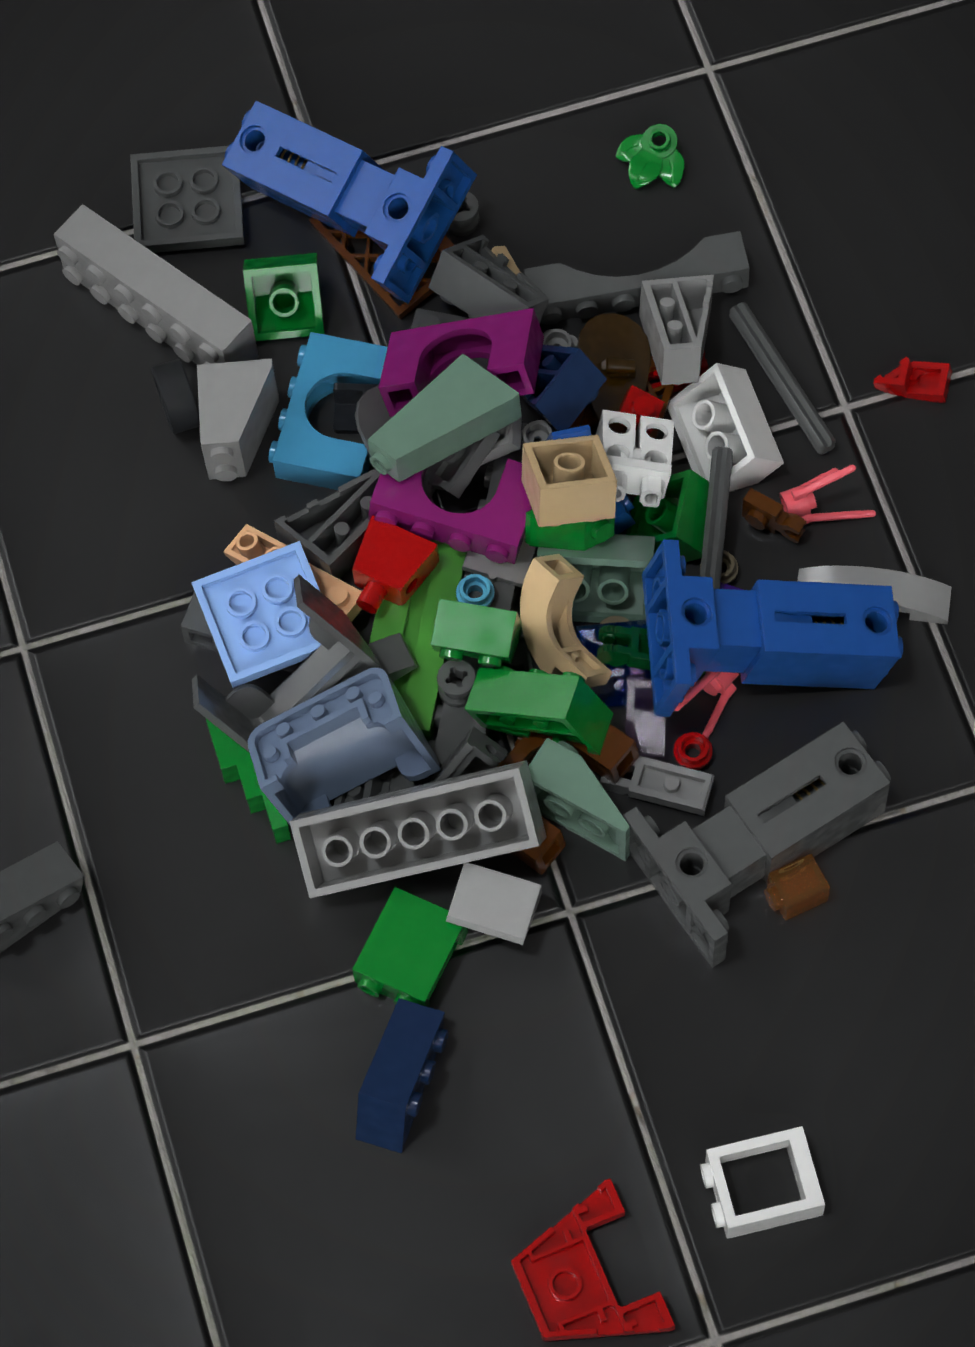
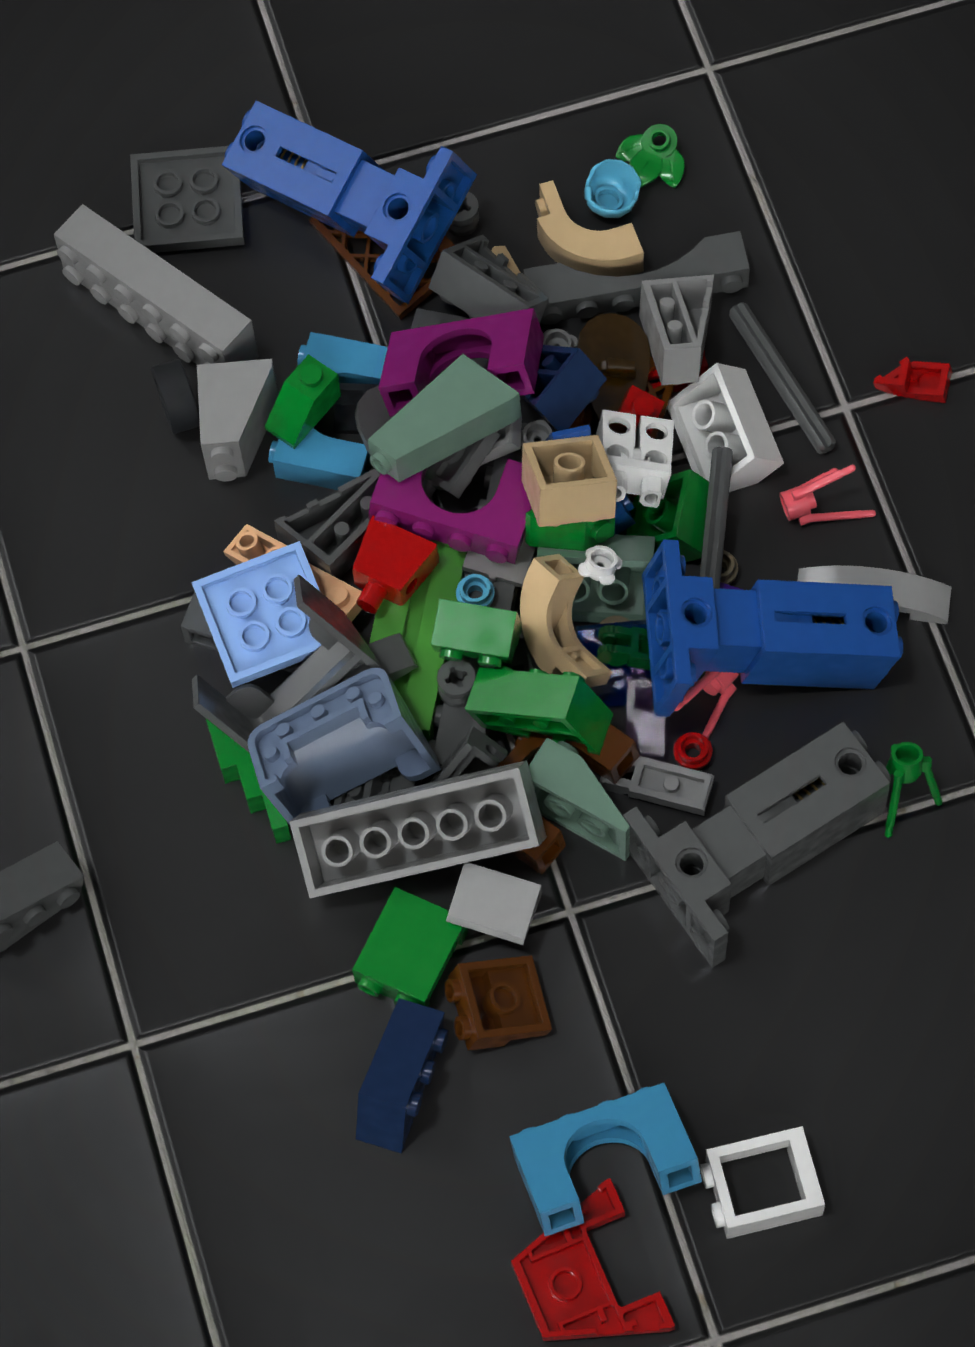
(284, 296): green slope -> none
(303, 401): none -> green slope
(497, 1002): none -> reddish brown plate
(600, 564): none -> white plate
(601, 253): none -> tan arch
(612, 188): none -> medium azure hair
(638, 1120): none -> dark azure arch
(768, 514): reddish brown plate -> none
(797, 887): clear orange brick -> none
(906, 766): none -> green plant

